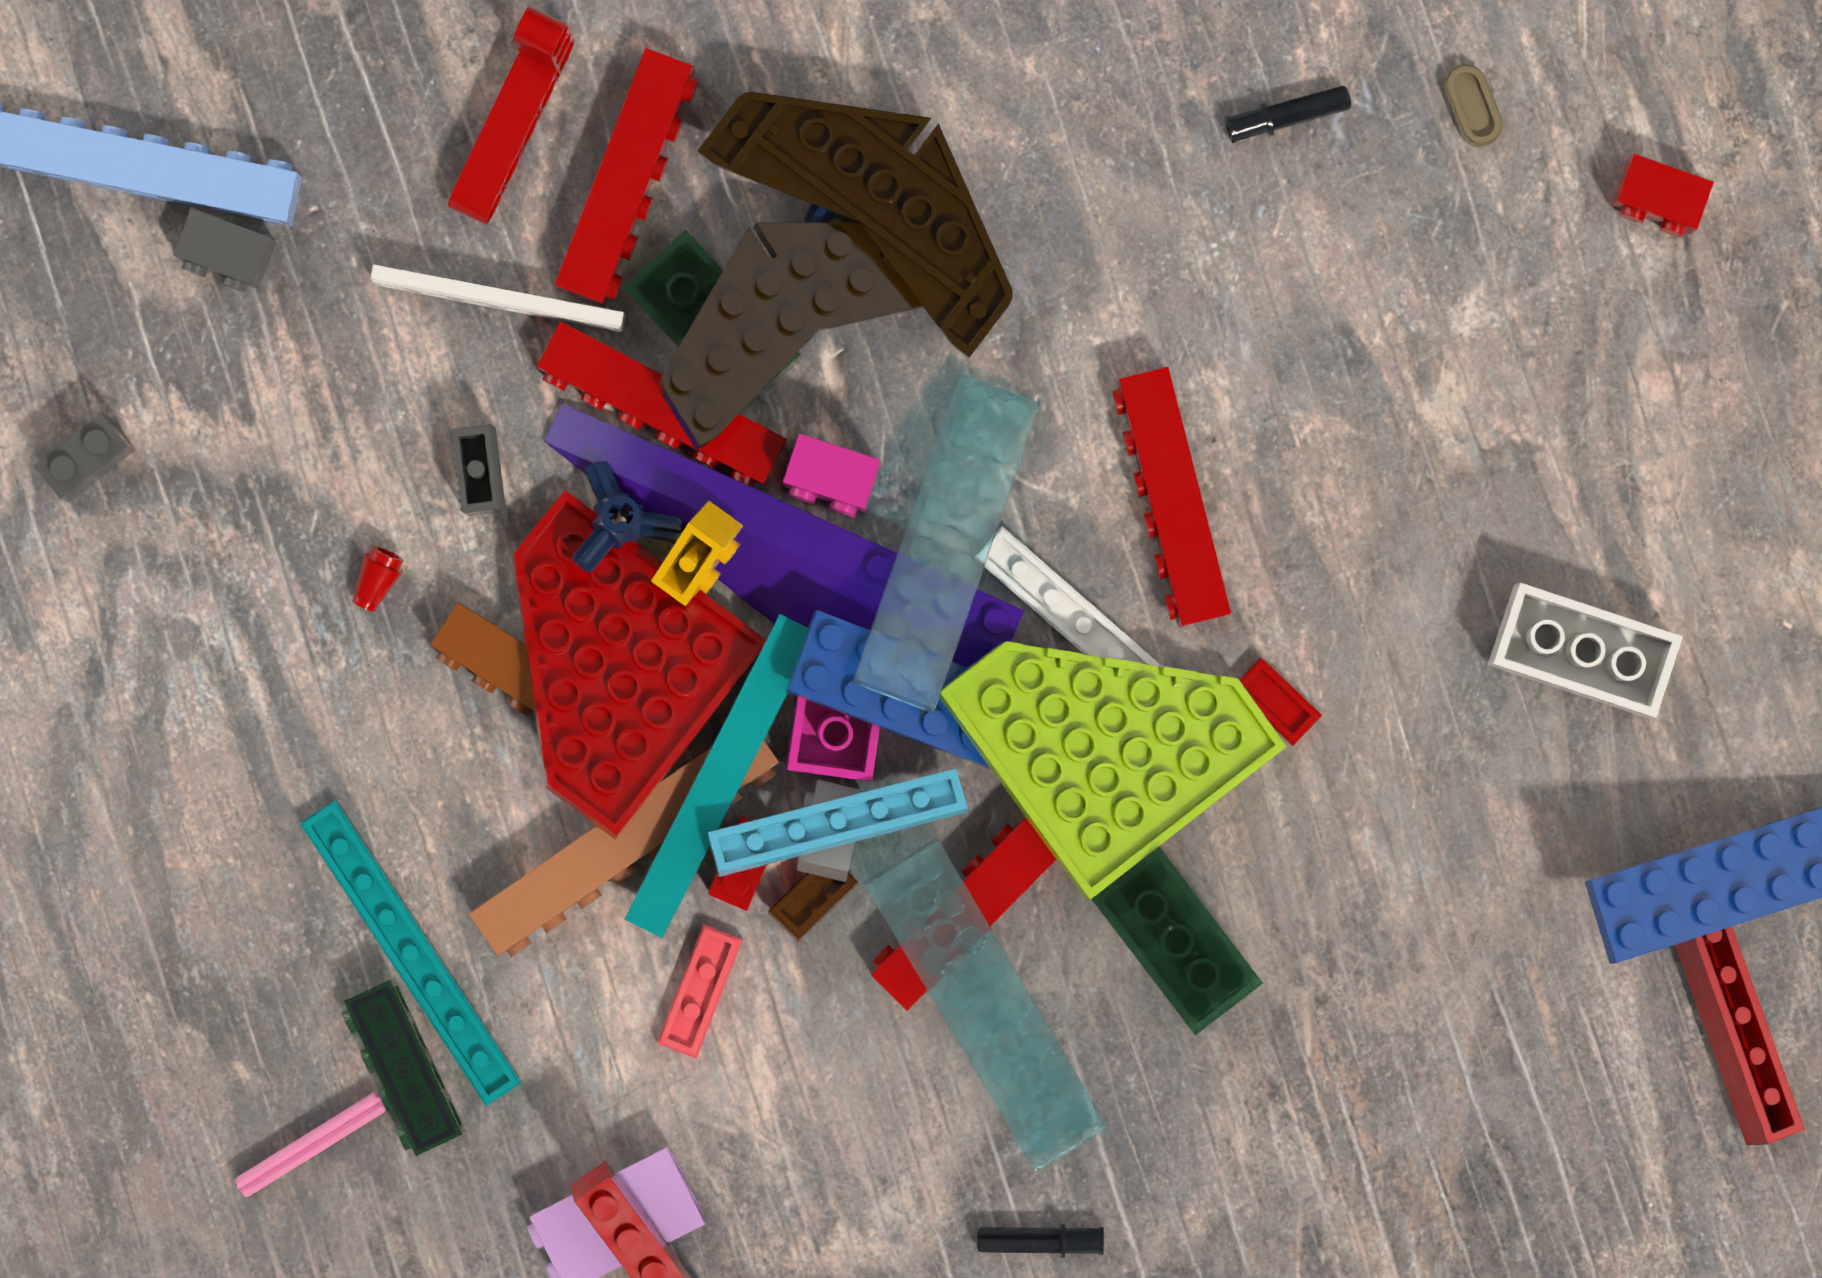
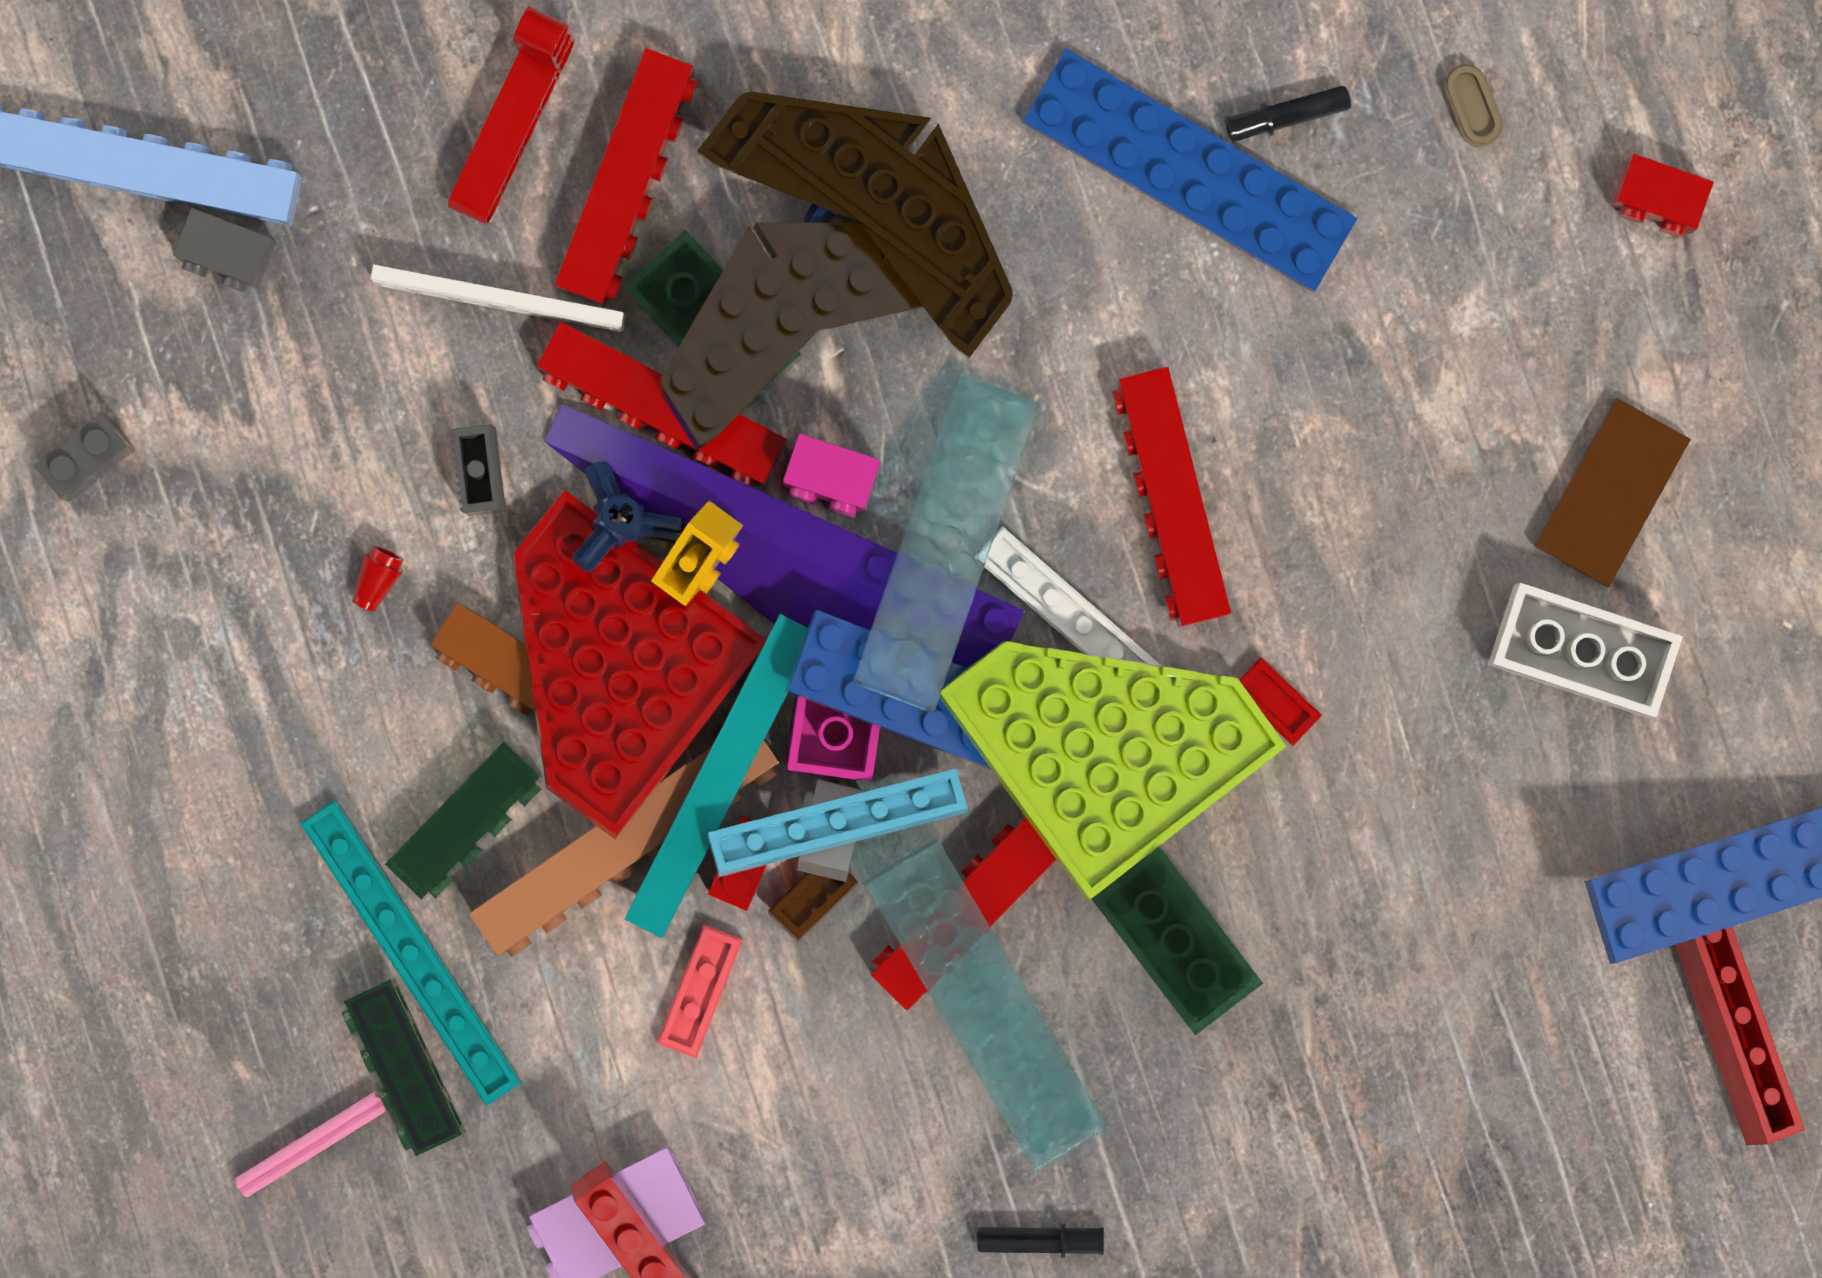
(464, 821): none -> clear green brick
(1189, 170): none -> blue plate
(1612, 492): none -> reddish brown tile

